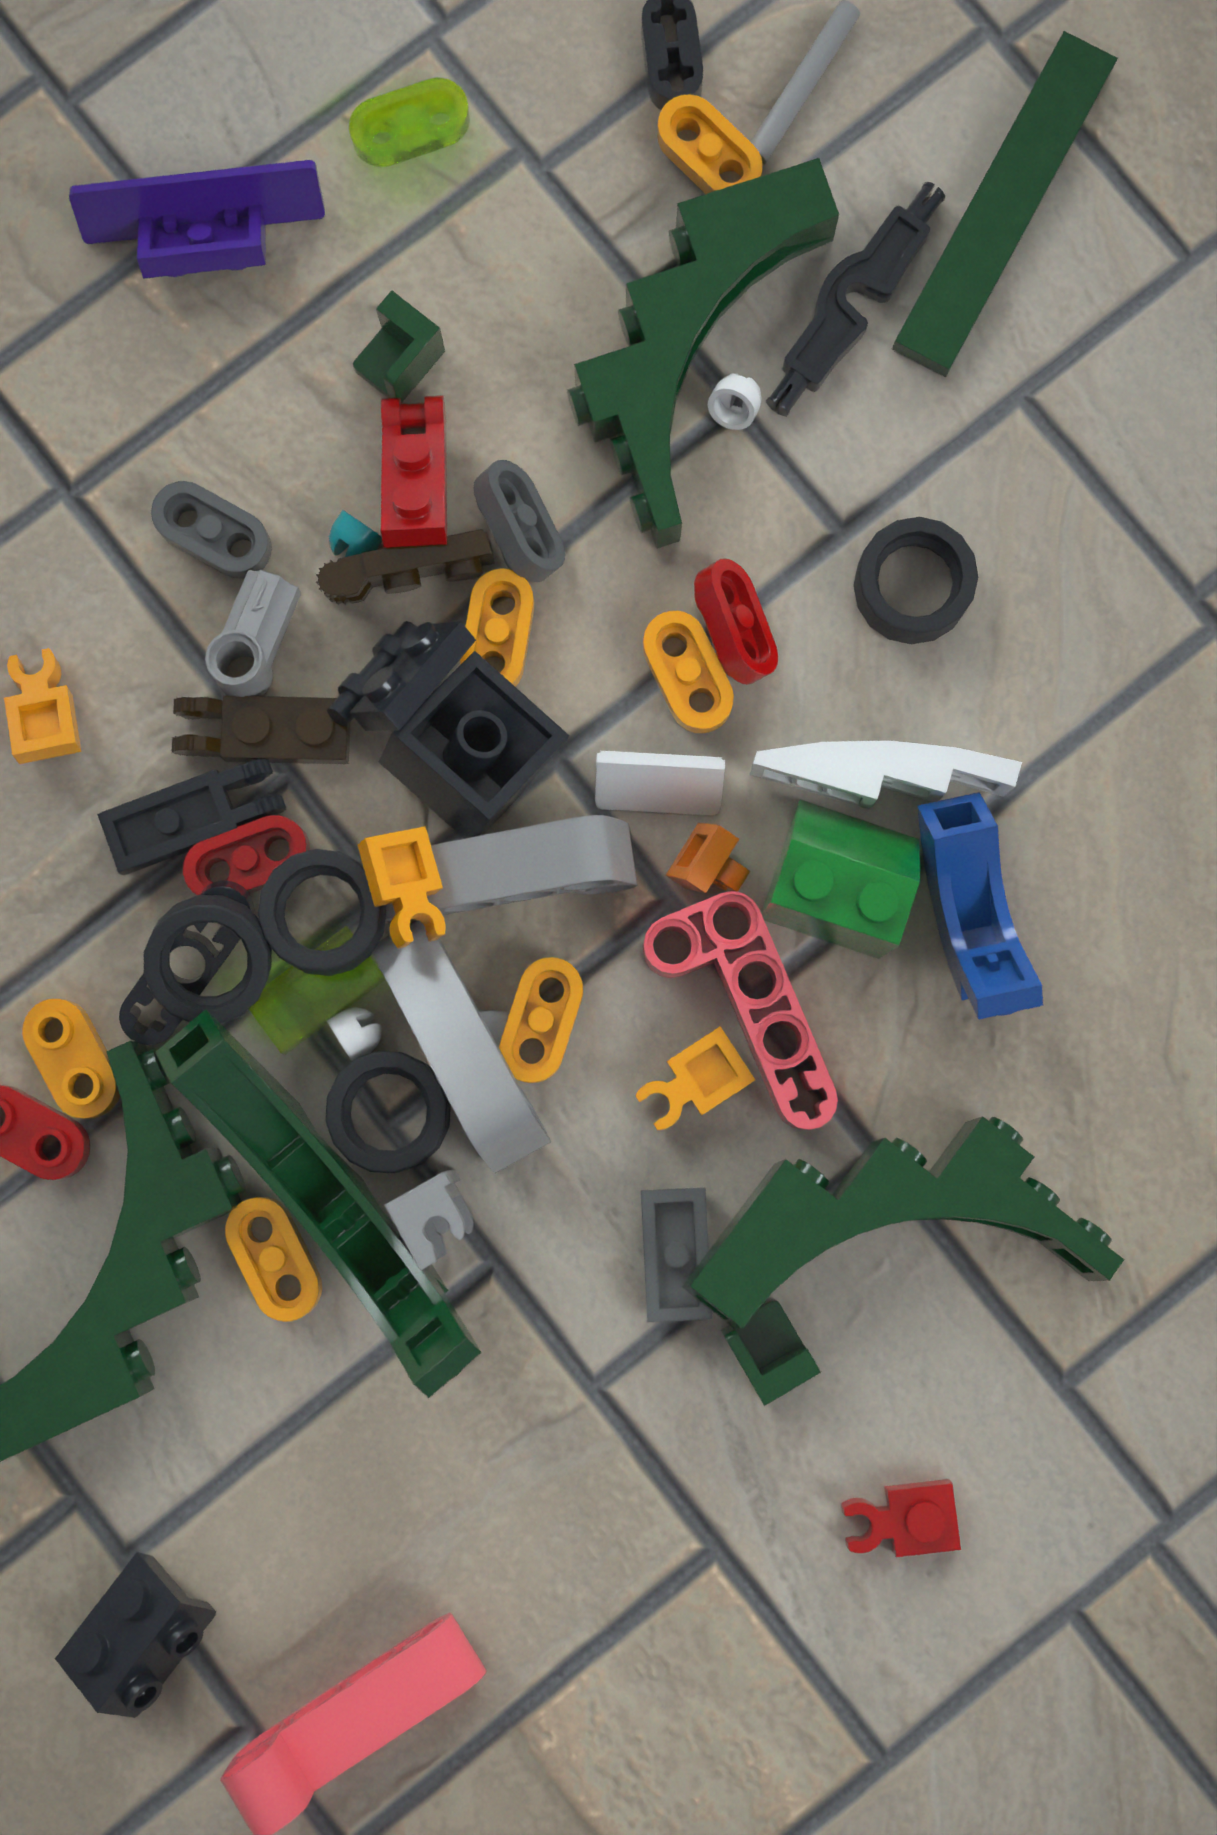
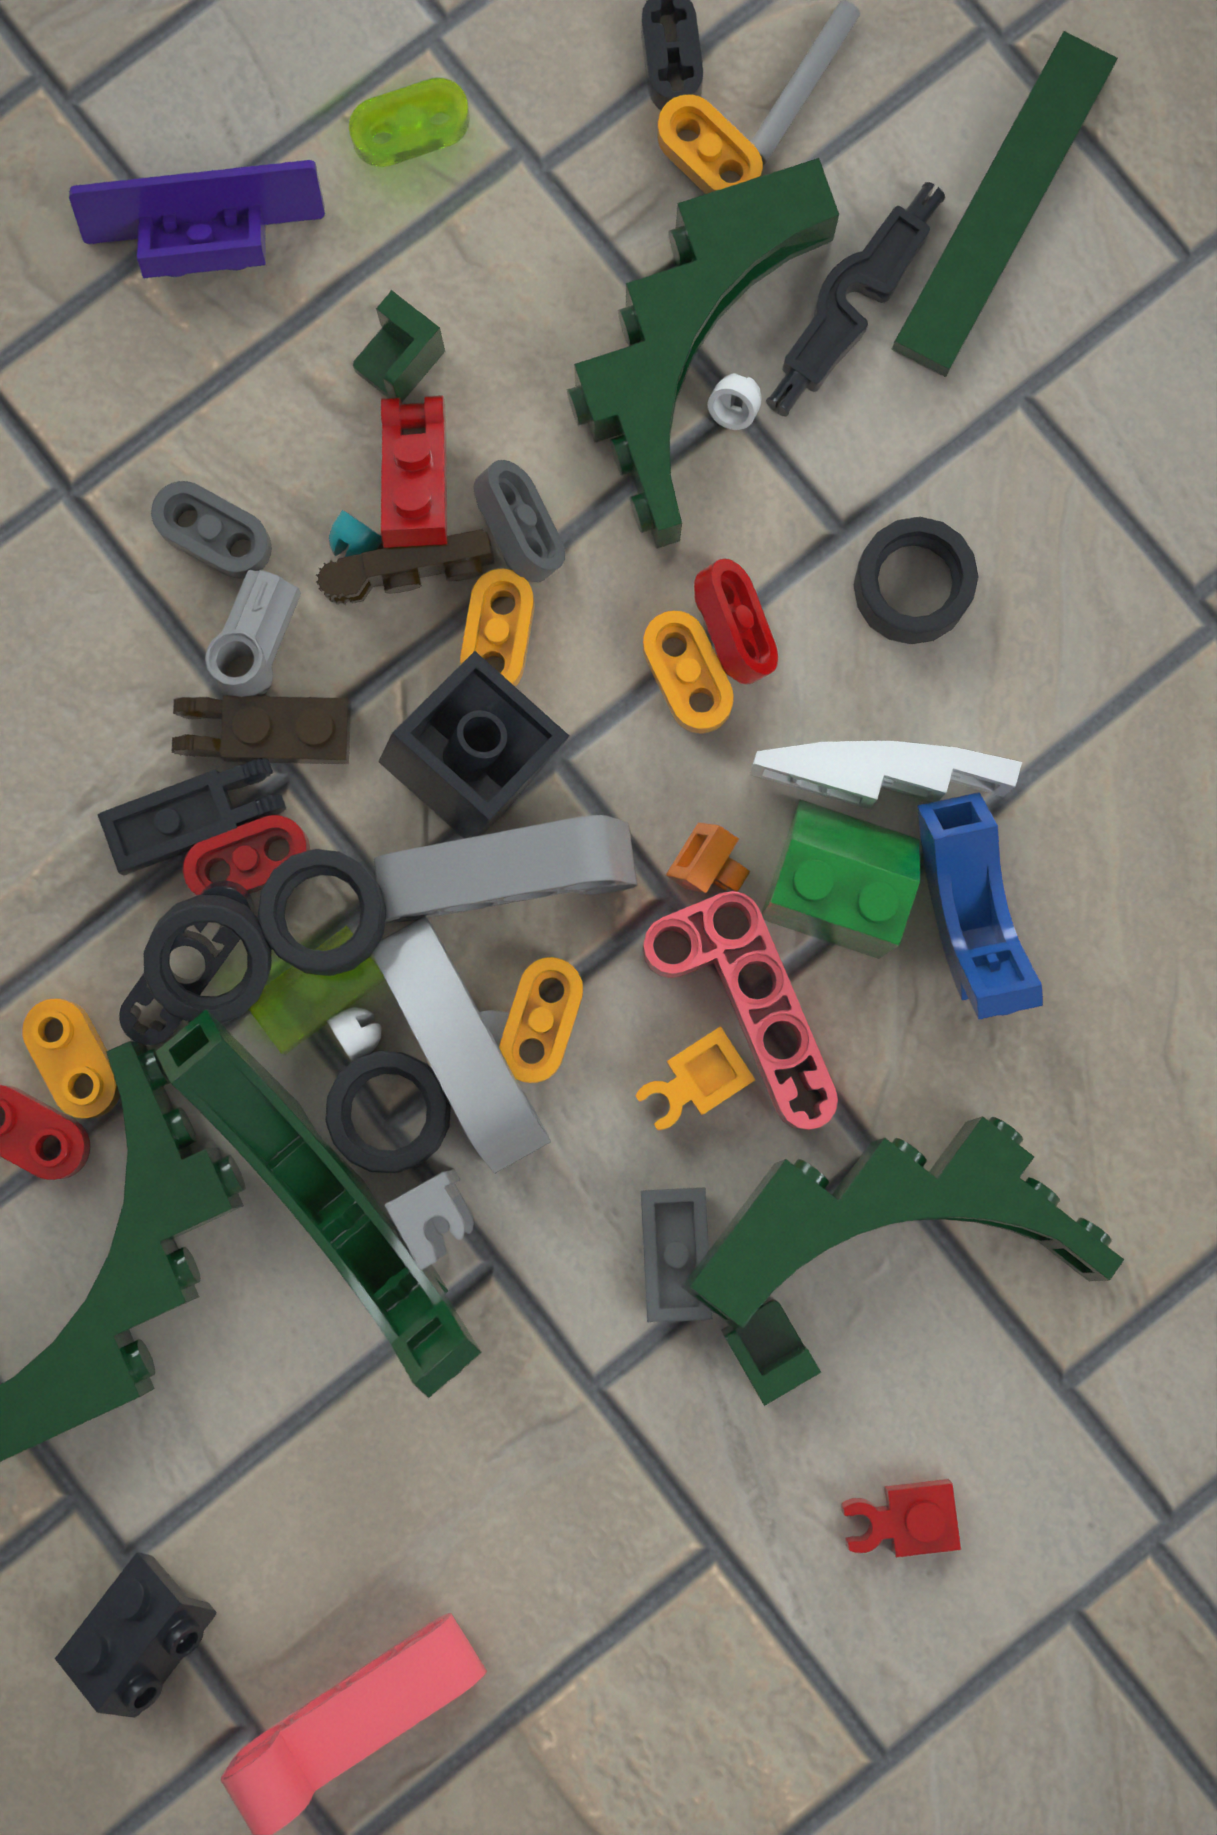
(43, 716): light orange plate -> none
(270, 1260): light orange plate -> none
(400, 675): black plate -> none
(404, 873): light orange plate -> none
(659, 783): white slope -> none

